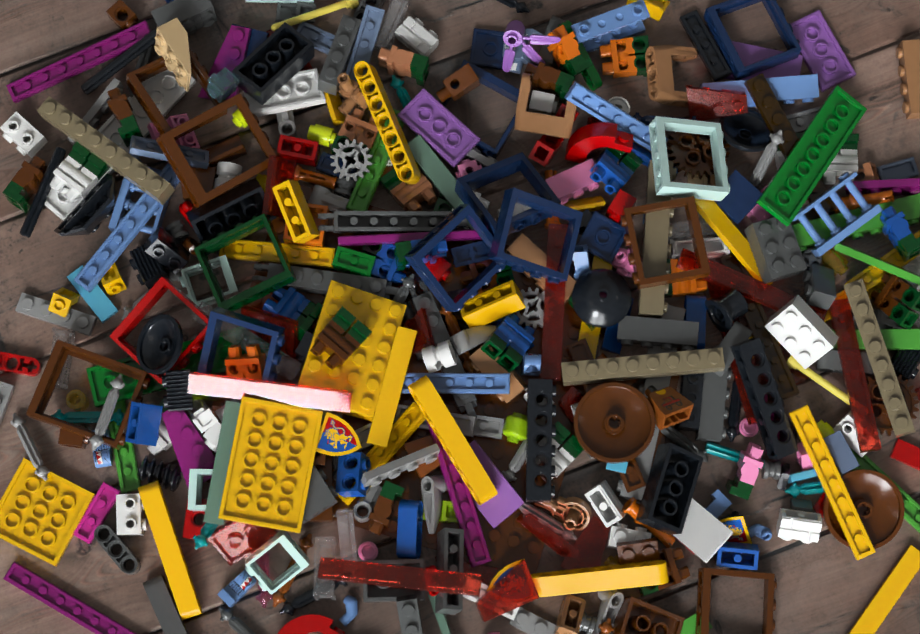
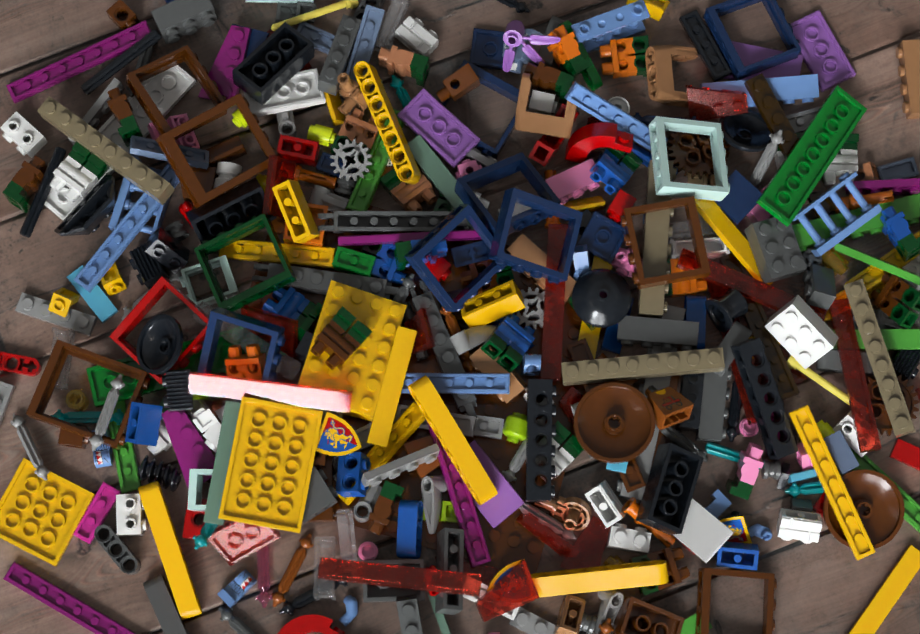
(173, 46): tan slope -> none
(189, 244): reddish brown tile -> none
(222, 84): clear light blue brick -> none
(291, 547): light aqua window -> none
(439, 356): white wheel -> none
(638, 551): reddish brown plate -> none

